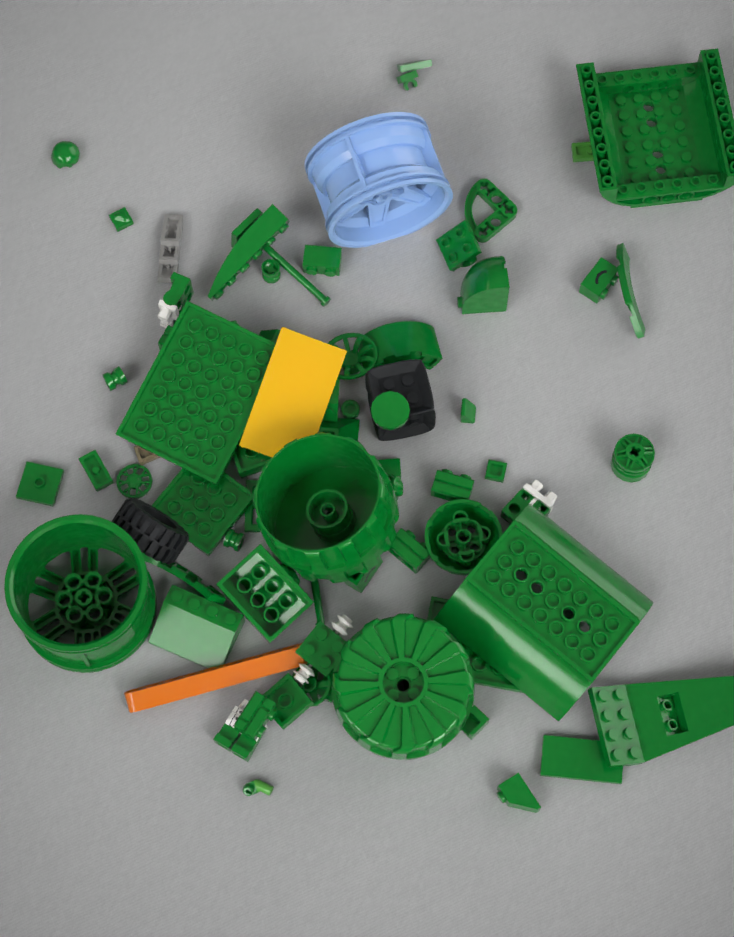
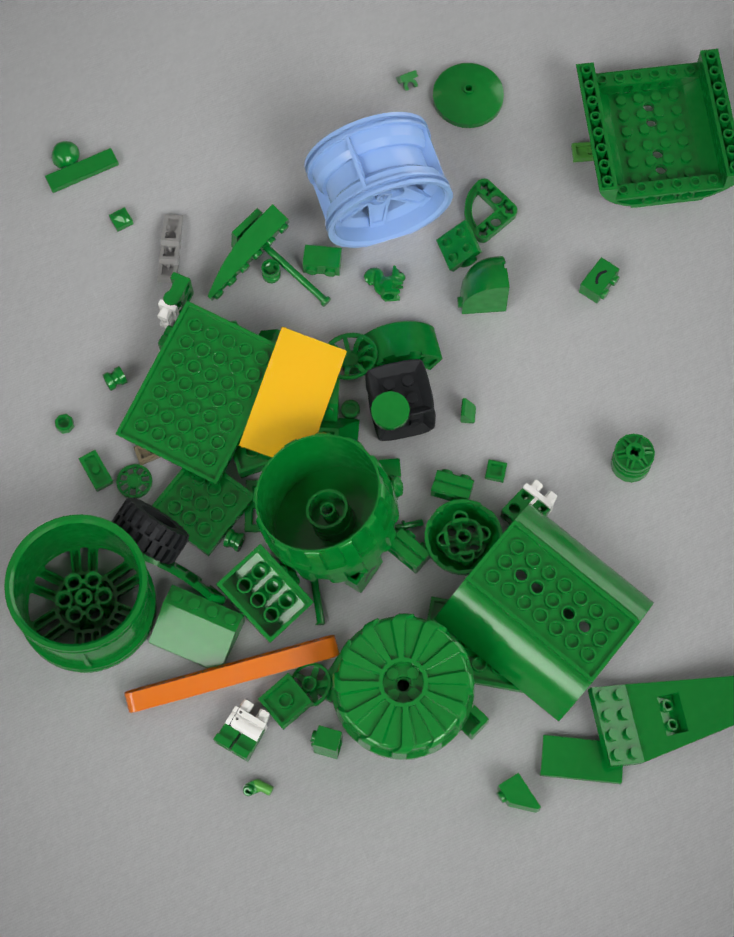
(40, 484): green plate -> none
(64, 423): none -> green tile
(81, 170): none -> green tile
(255, 716): green brick -> none
(322, 649): green plate -> none
(327, 742): none -> green brick
(385, 286): none -> green animal
(406, 525): none -> green piece
(414, 65): tile -> none
(468, 95): none -> green dish
(627, 290): green tile -> none

